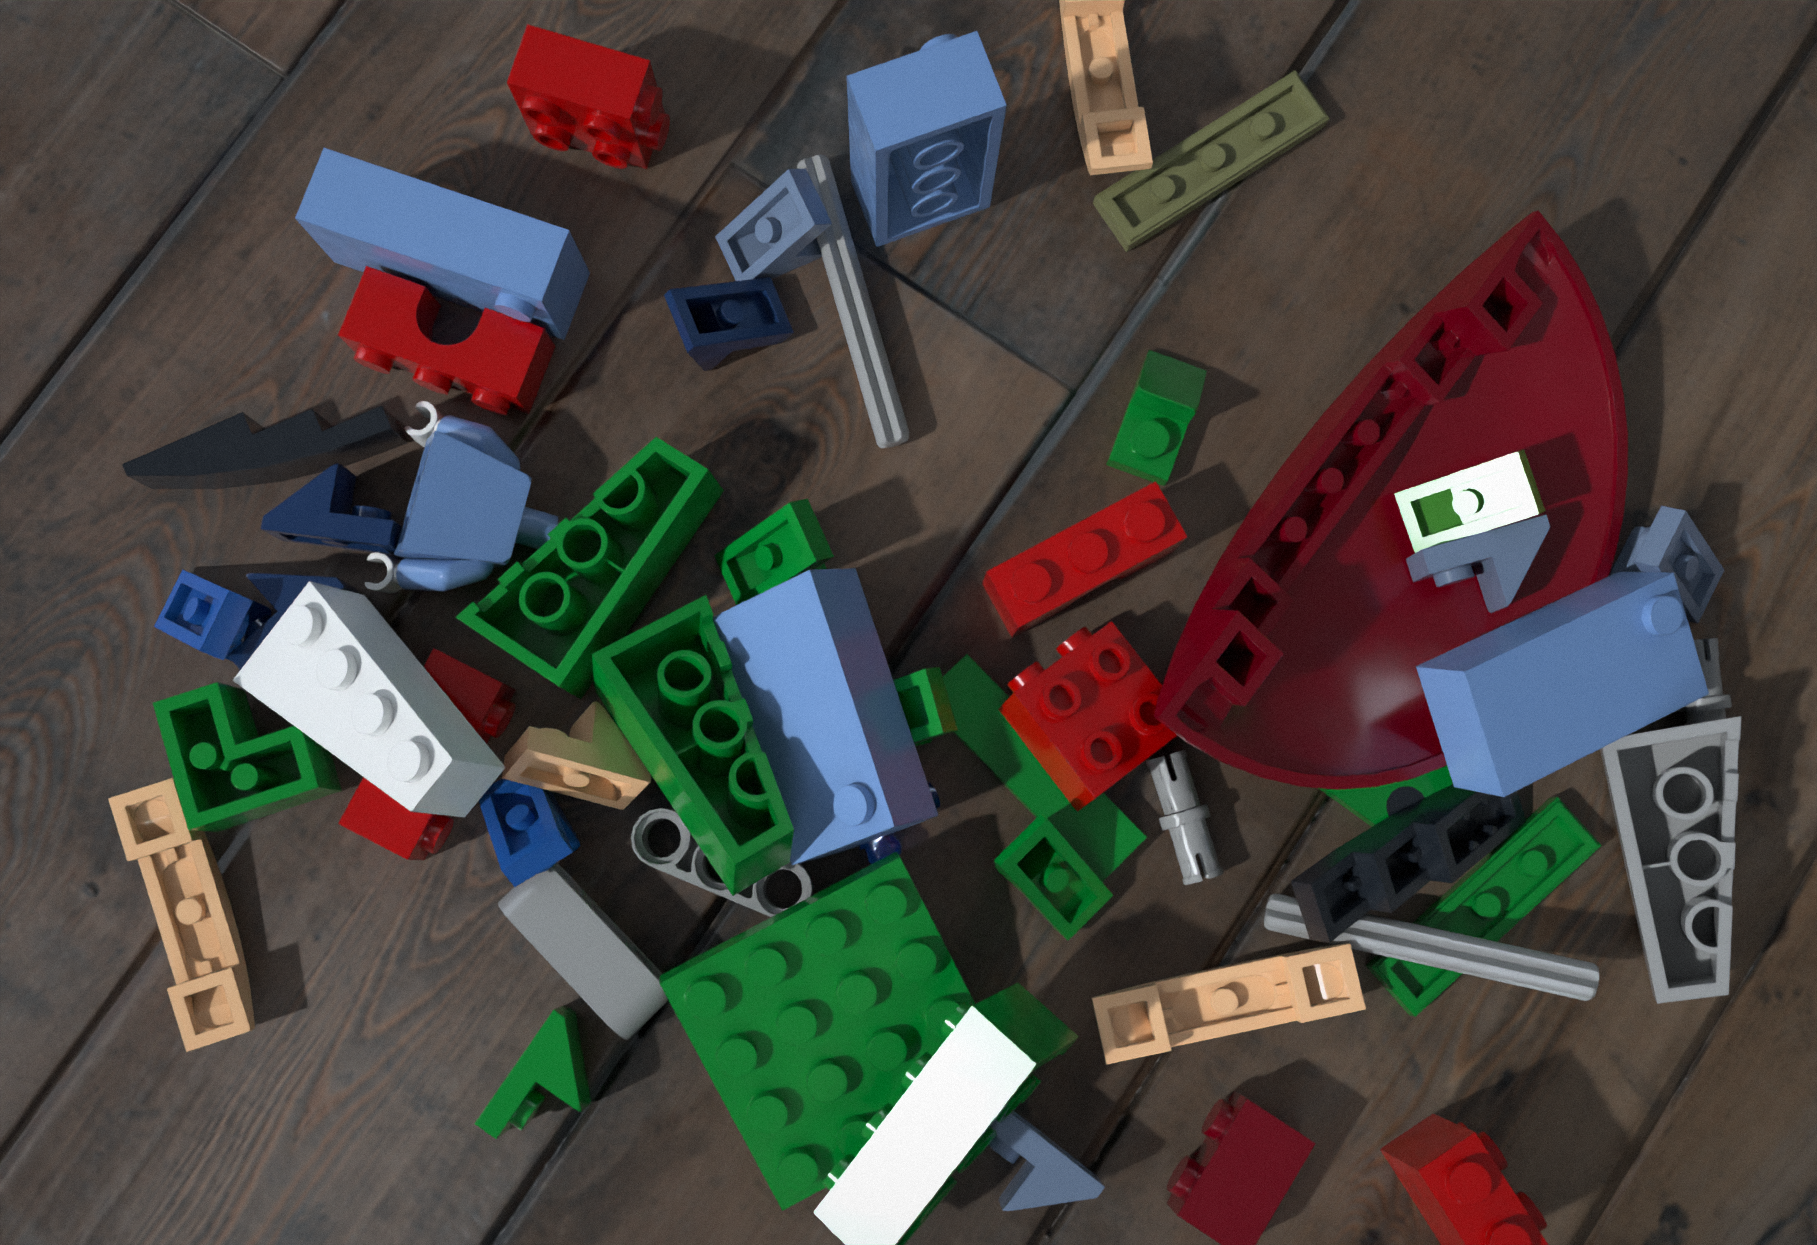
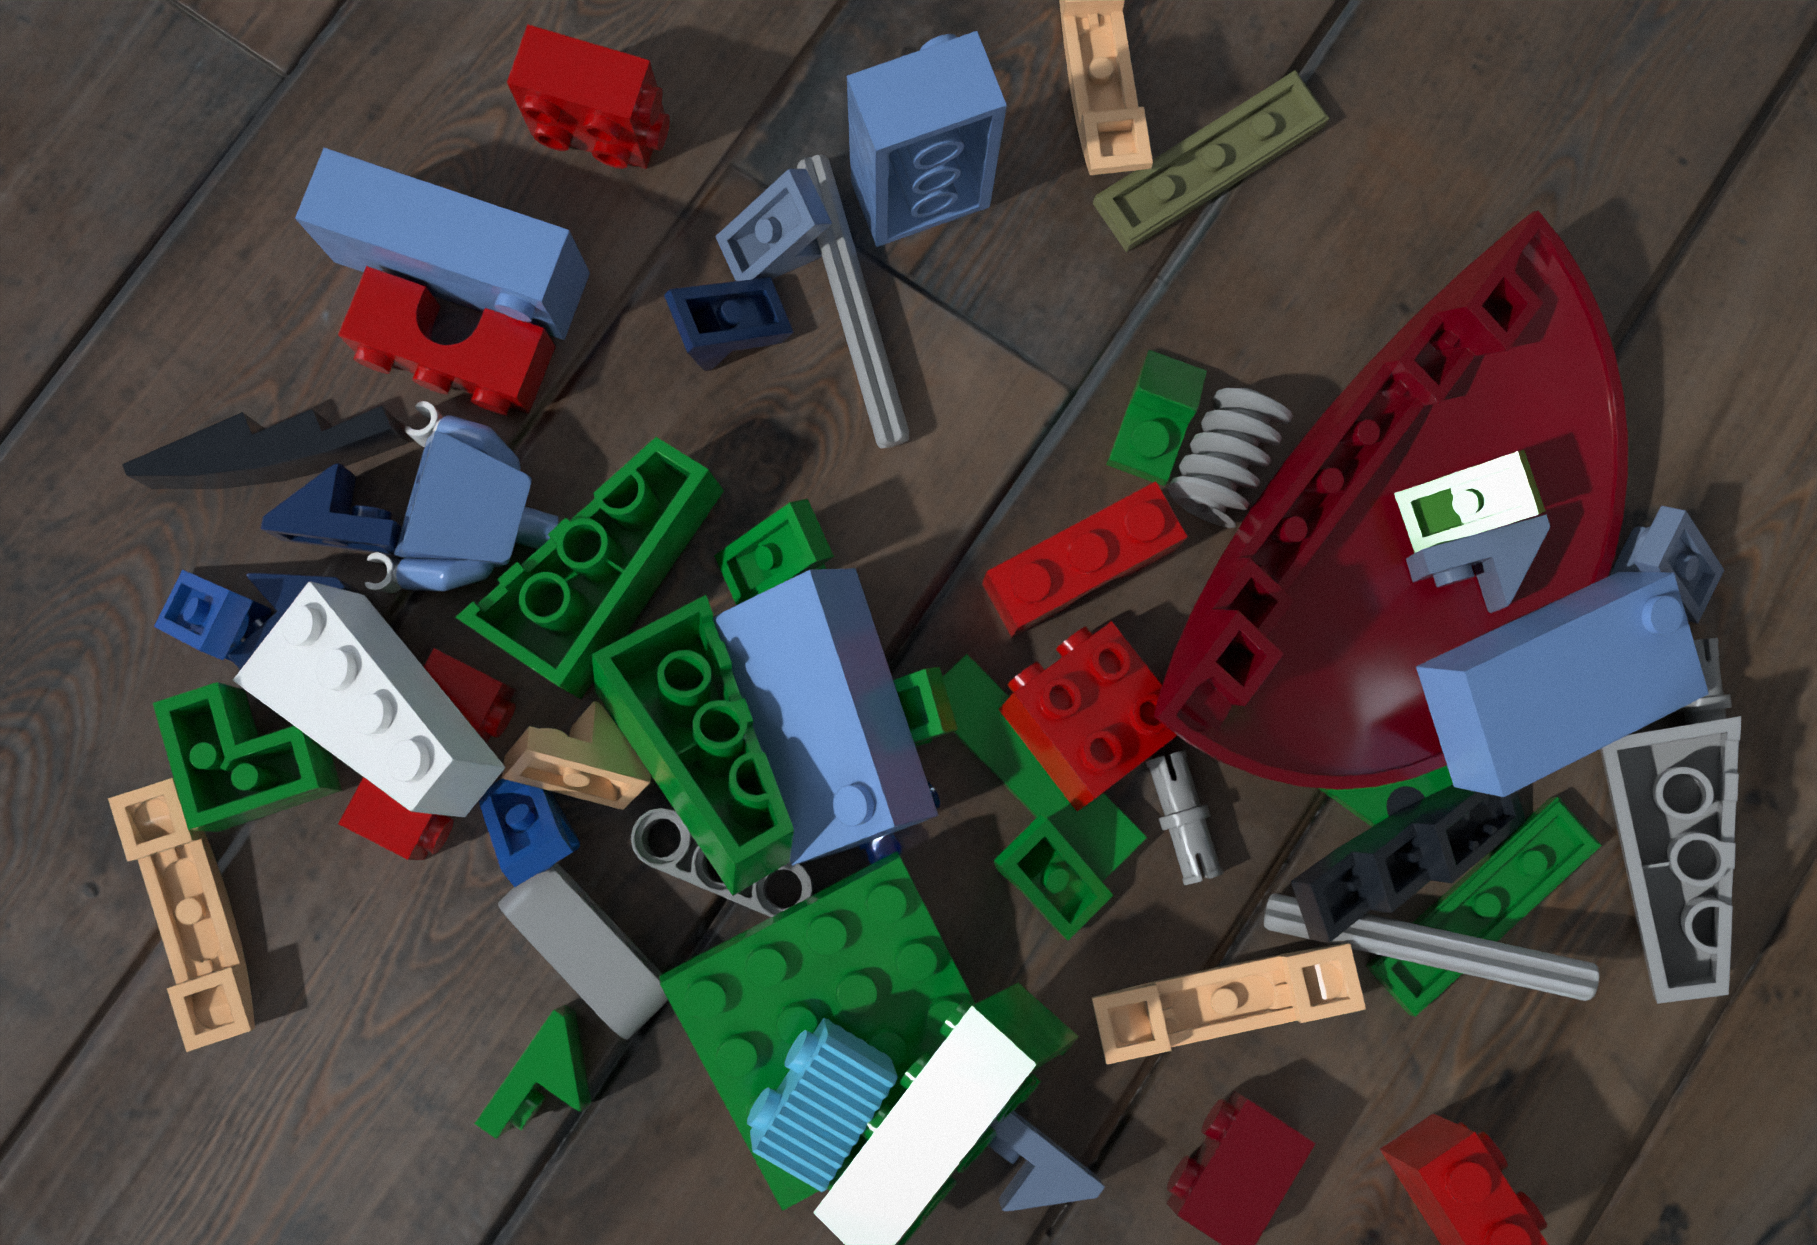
(820, 1104): none -> medium azure brick
(1224, 453): none -> light grey piece

